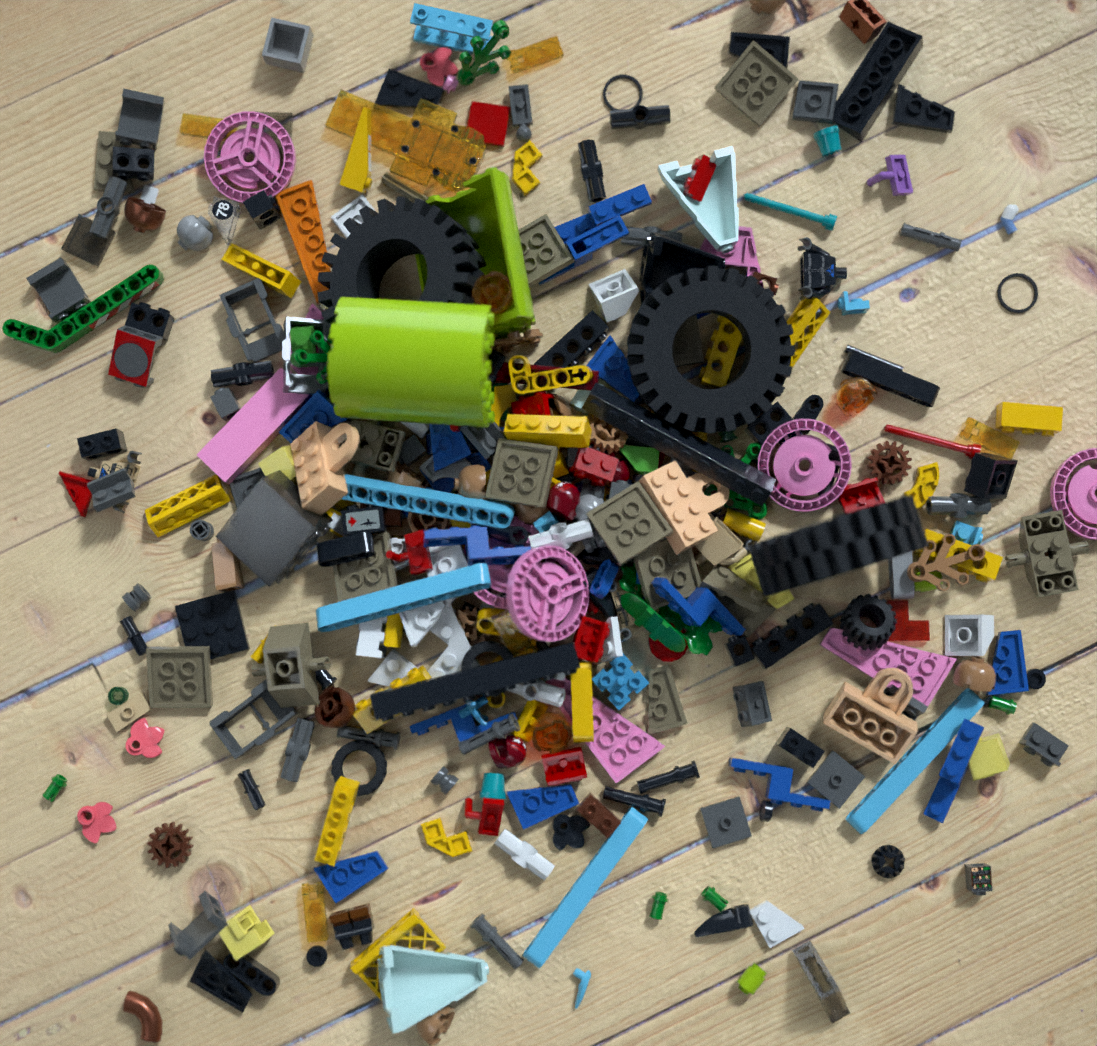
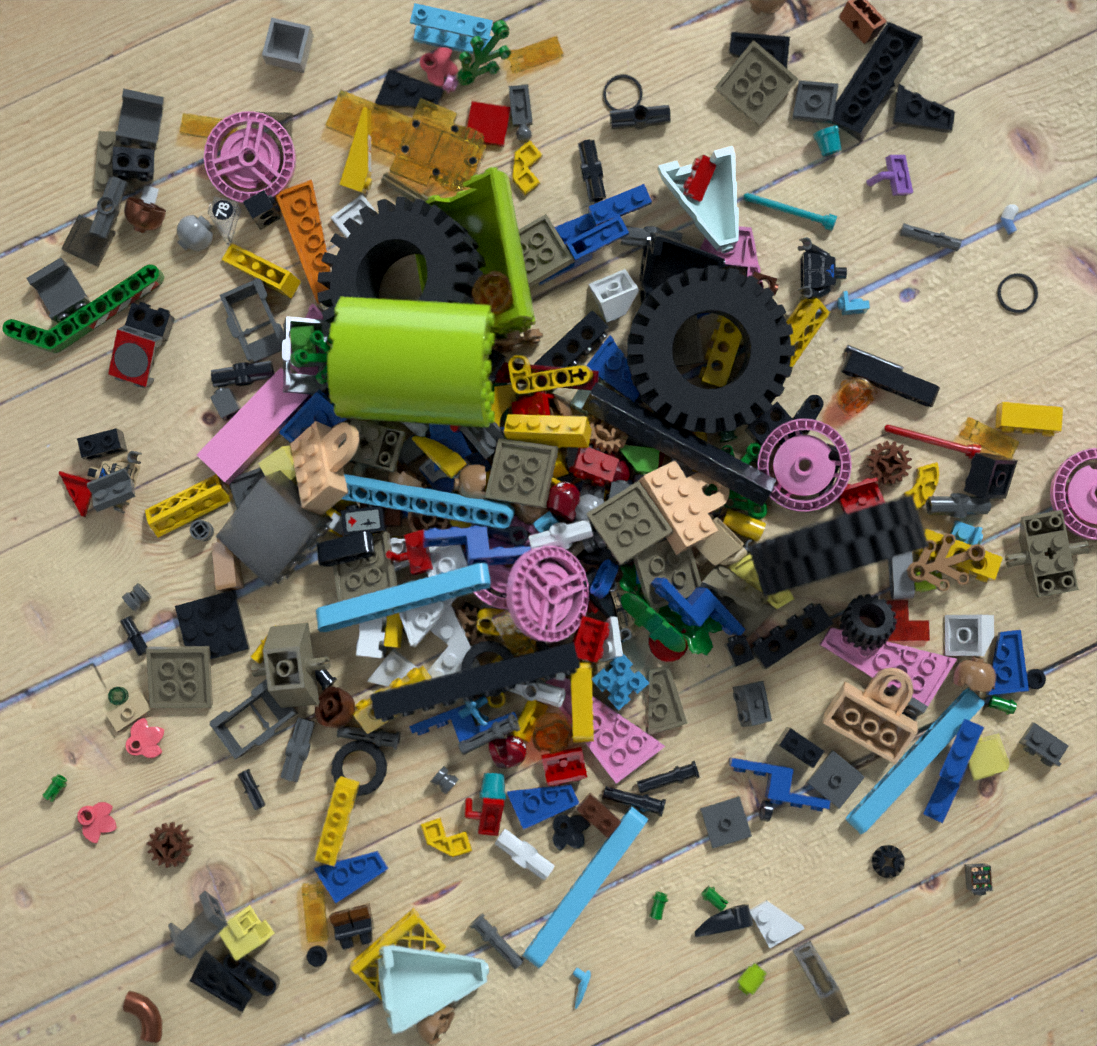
(442, 456): none -> yellow piece

